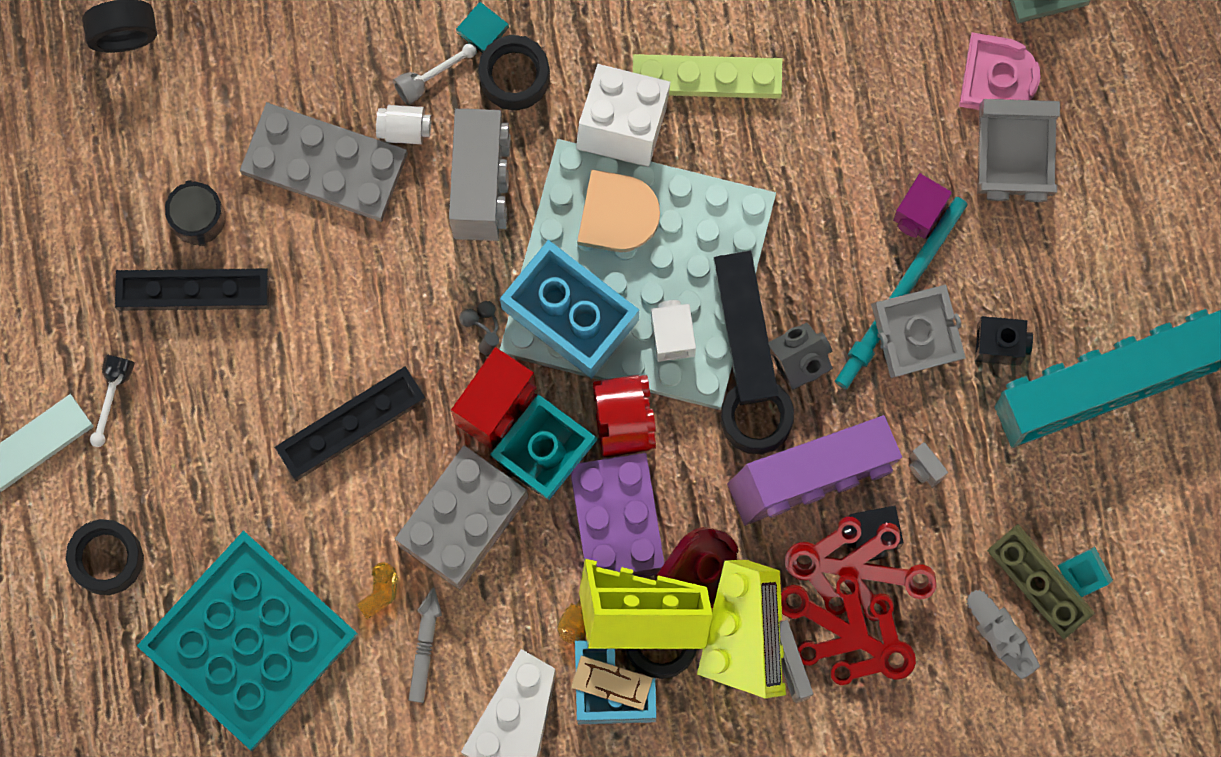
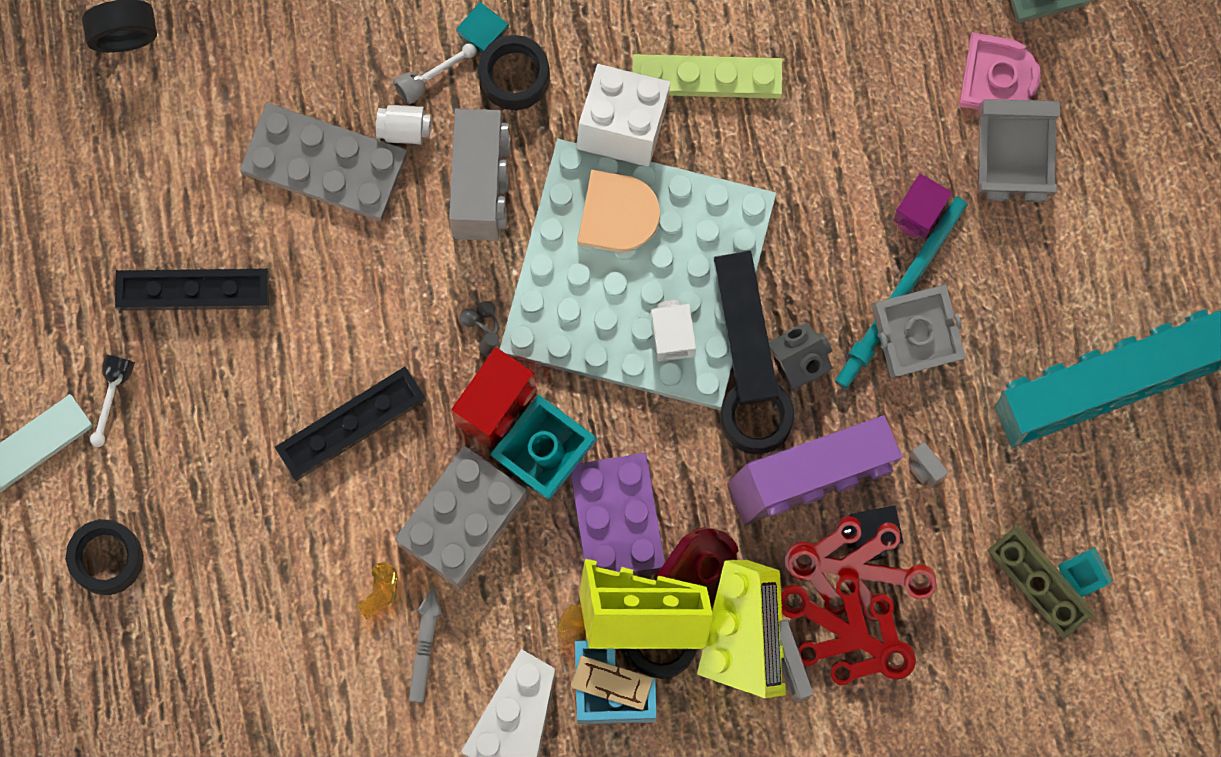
(195, 213): piece -> none
(247, 640): teal plate -> none
(569, 309): medium azure brick -> none
(624, 415): red brick -> none
(1002, 341): black brick -> none
(1003, 635): light grey hinge -> none

